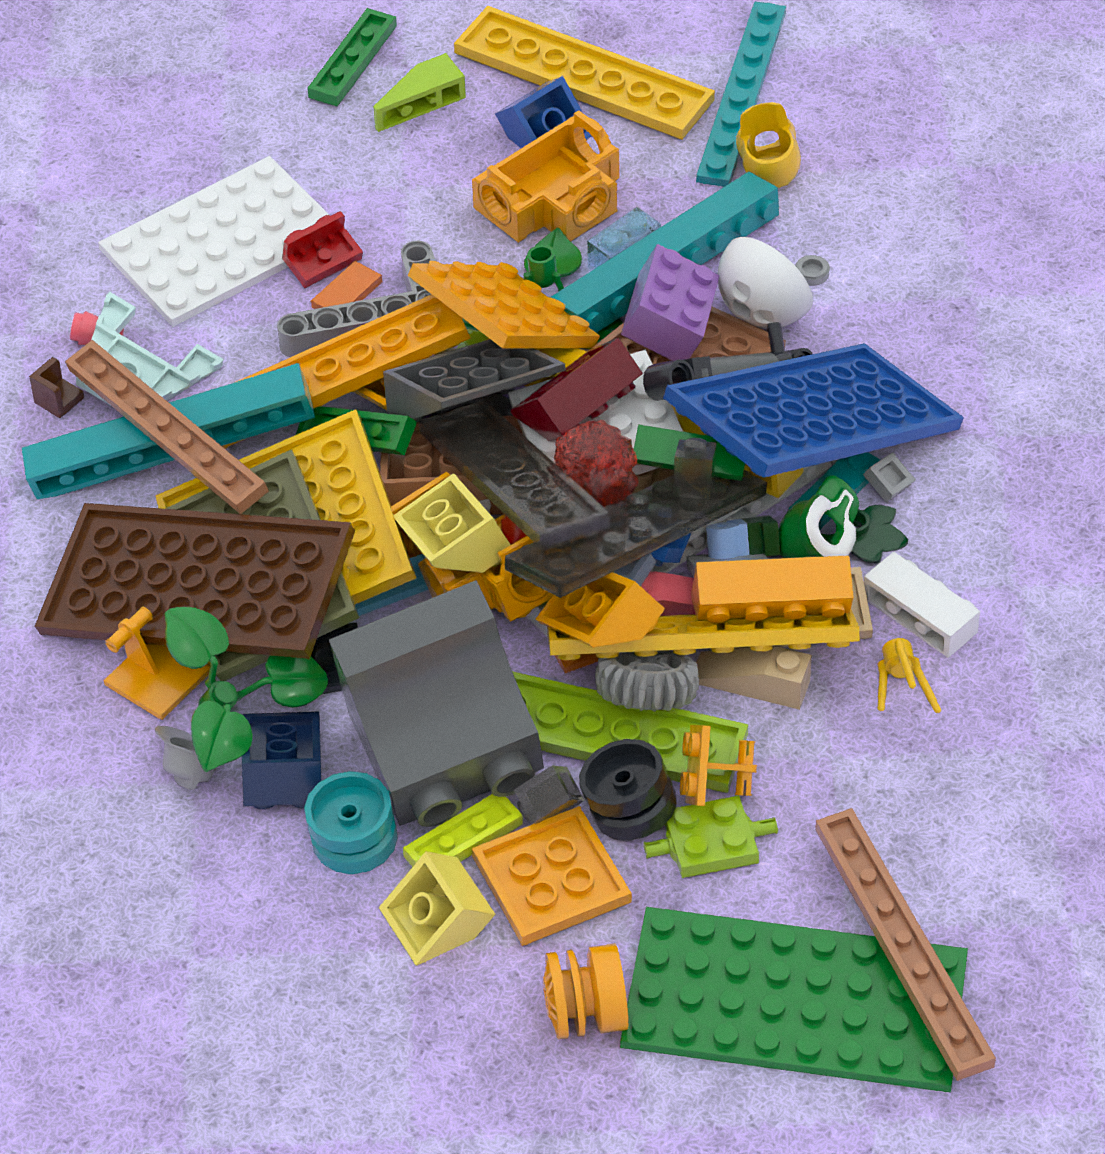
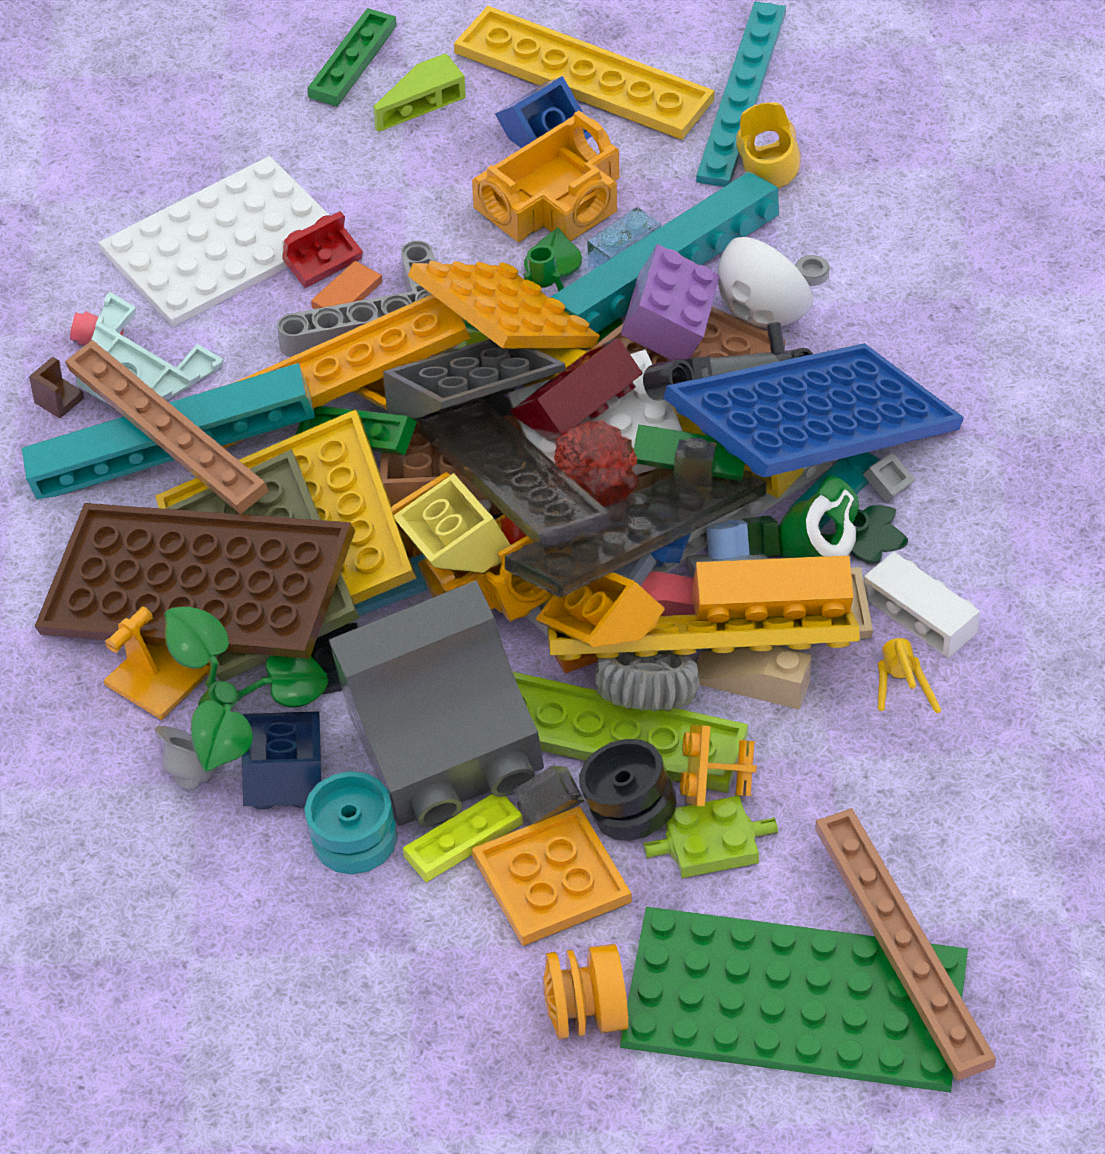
(436, 907): light yellow slope -> none

